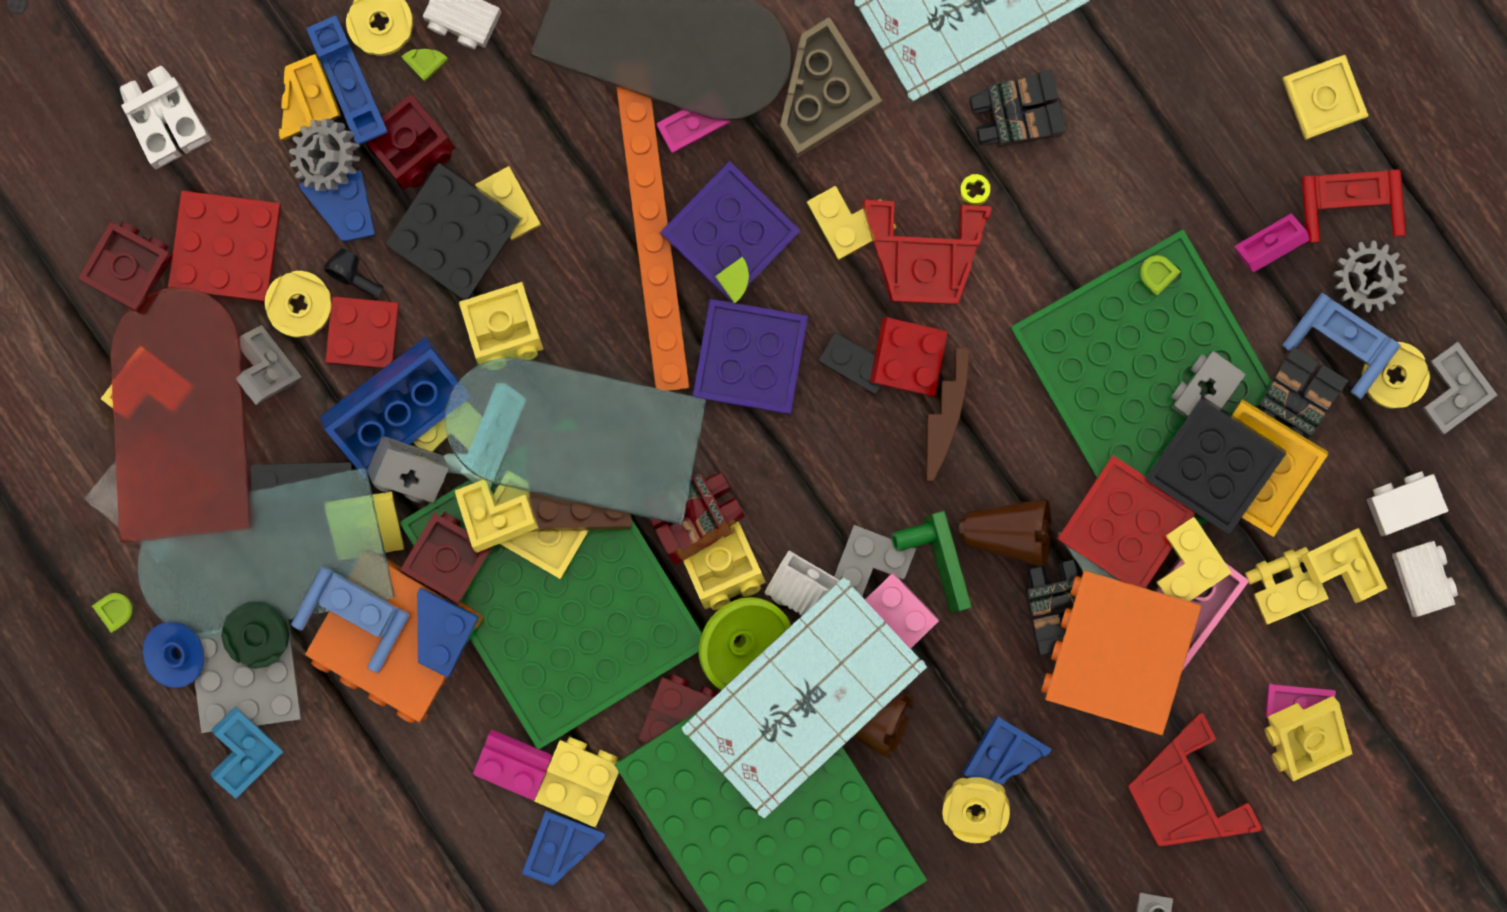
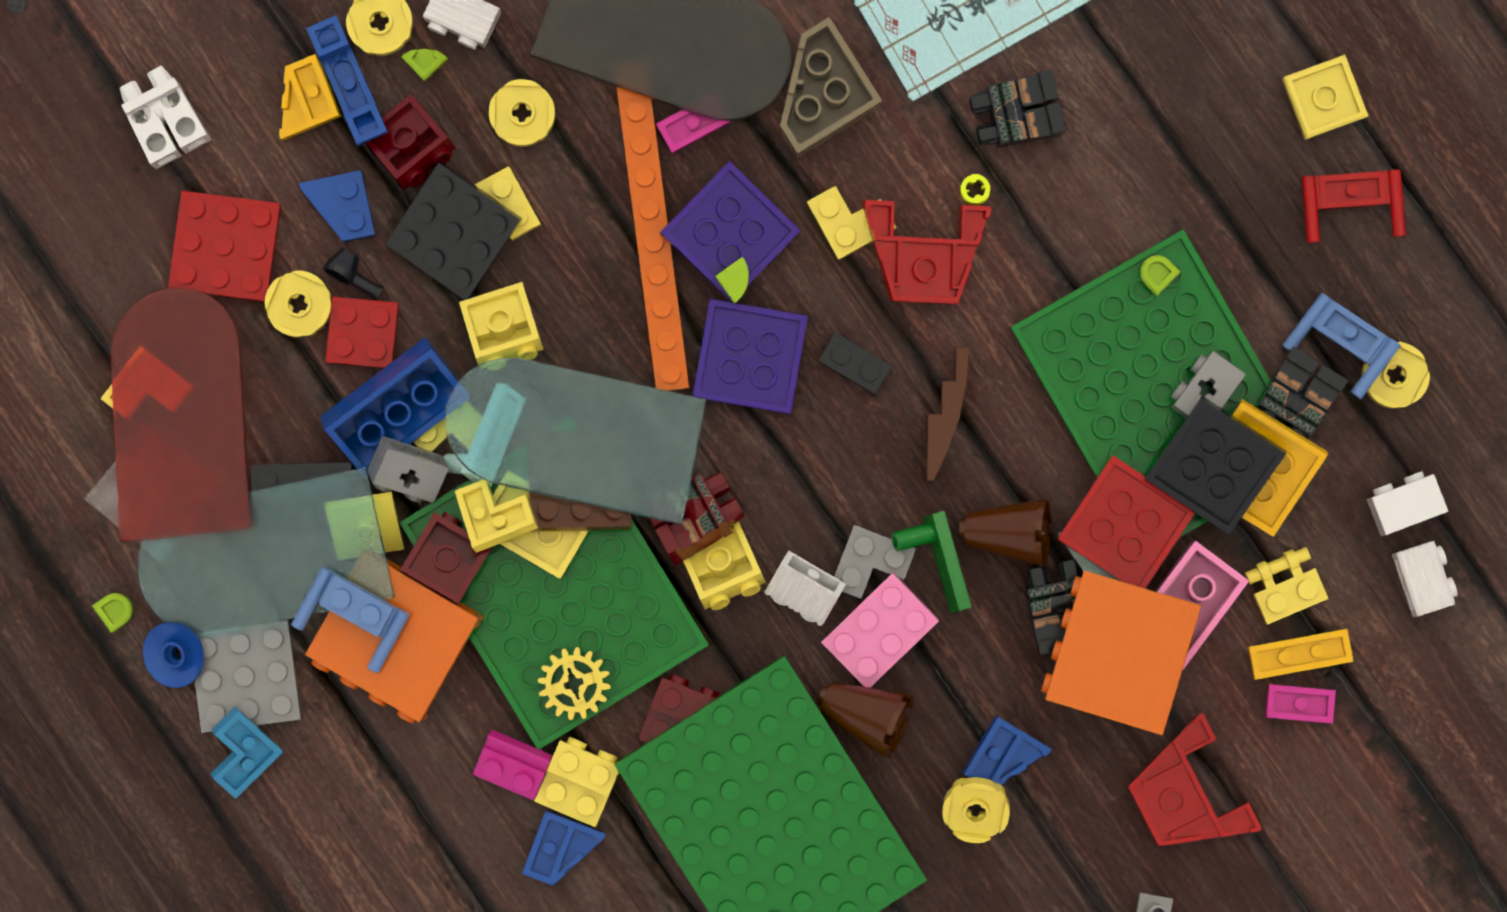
(125, 265): dark red plate -> none
(255, 634): dark green tile -> none
(270, 368): light grey plate -> none
(313, 167): light grey gear -> none
(442, 632): blue wing -> none
(508, 100): none -> light yellow plate
(558, 688): none -> light yellow gear
(757, 623): lime dish -> none
(804, 697): clear light blue piece -> none
(908, 356): red plate -> none
(1200, 559): light yellow plate -> none
(1272, 243): dark pink plate -> none
(1300, 654): none -> yellow plate
(1308, 738): light yellow plate -> none
(1351, 559): light yellow plate -> none
(1383, 283): light grey gear -> none
(1465, 393): light grey plate -> none

